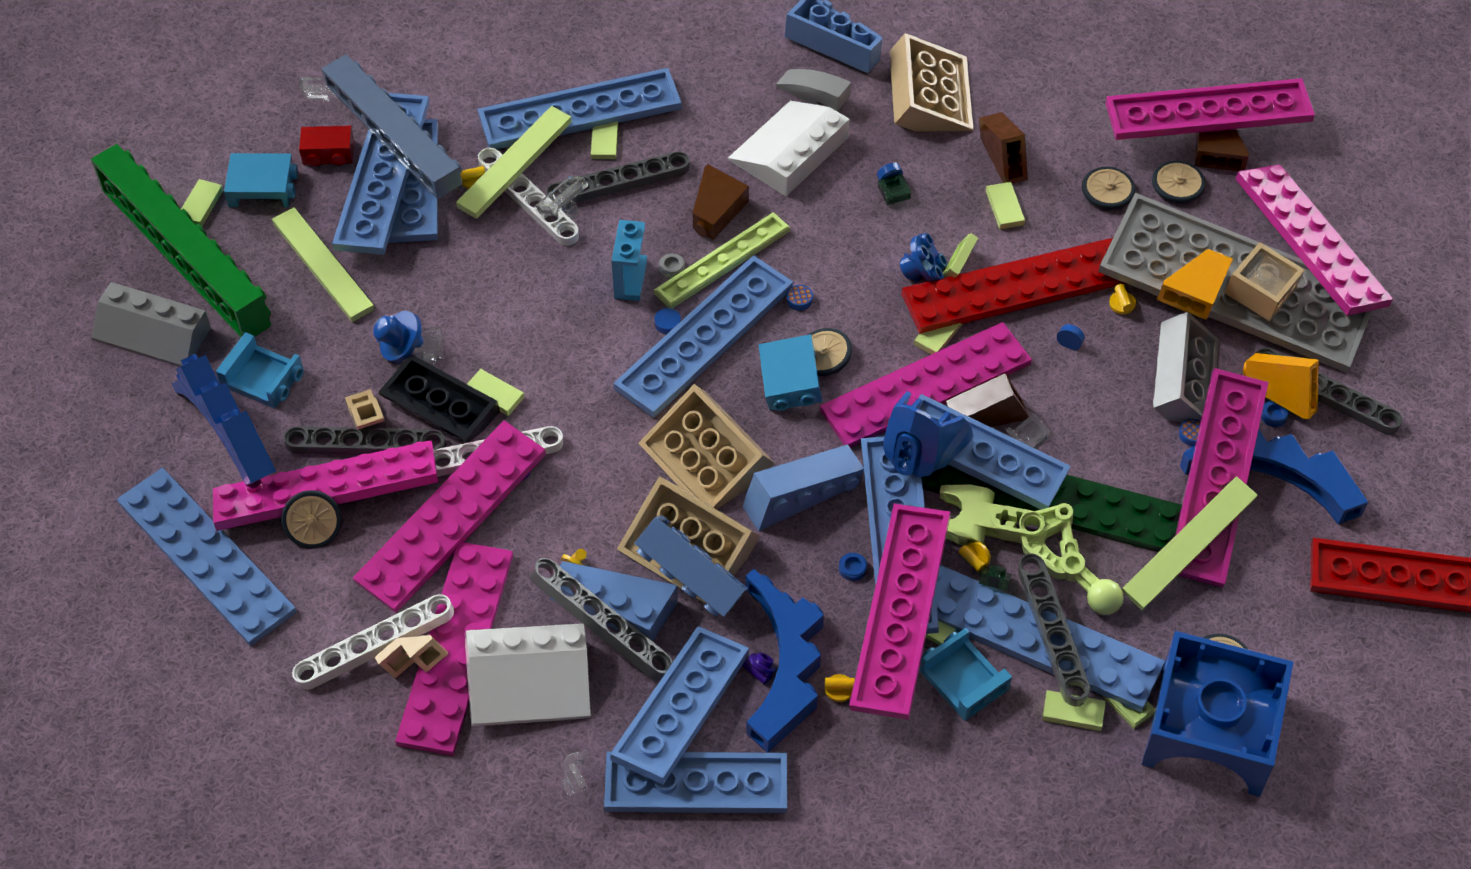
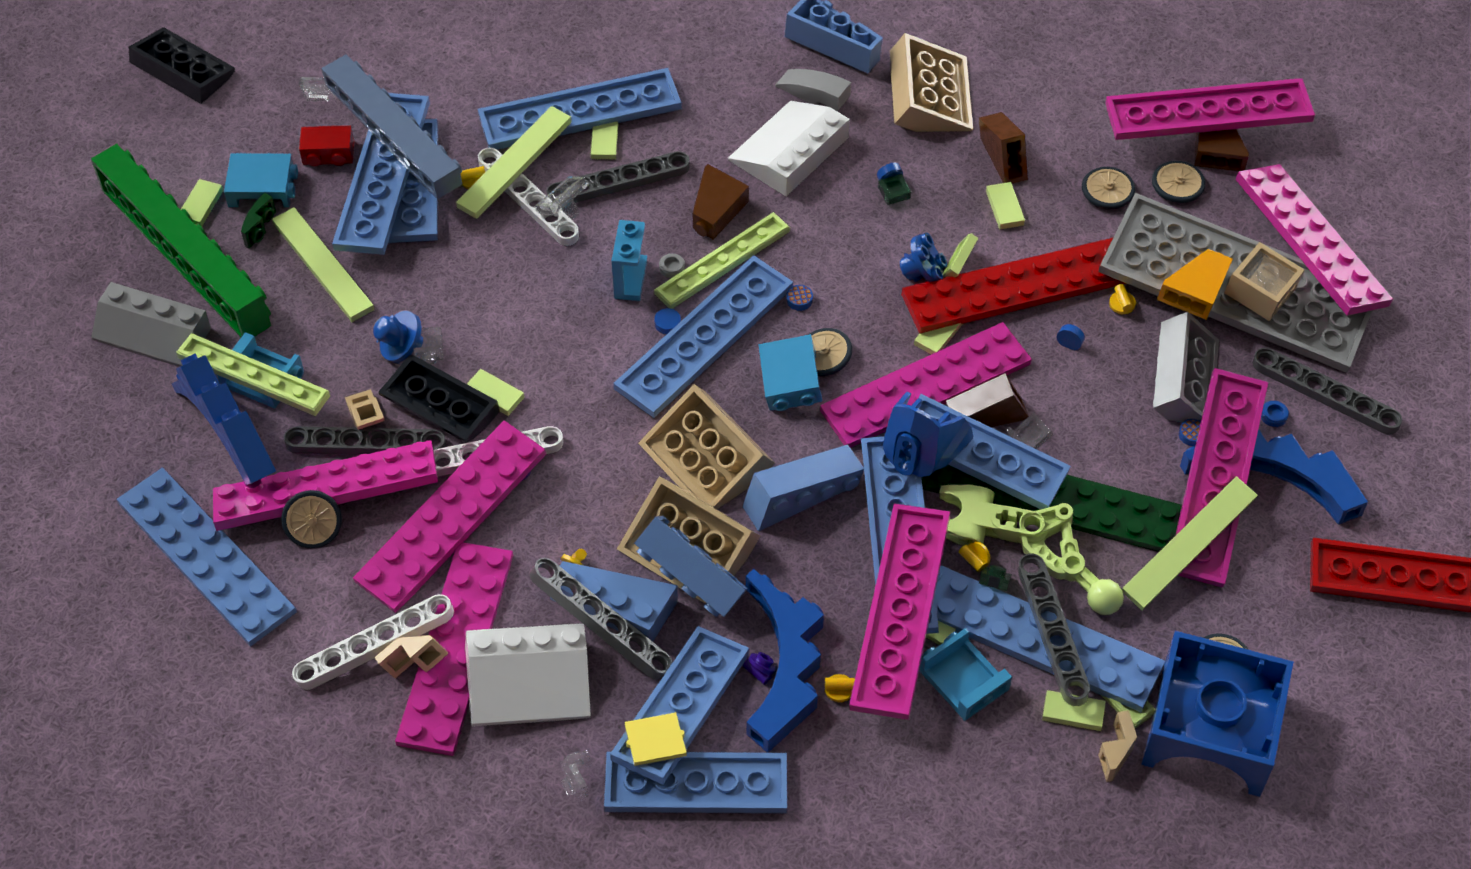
(180, 64): none -> black slope
(253, 225): none -> dark green slope
(256, 375): none -> yellowish green tile
(655, 739): none -> light yellow piece
(852, 566): blue tile -> none
(1115, 753): none -> tan slope
(1289, 379): light orange slope -> none

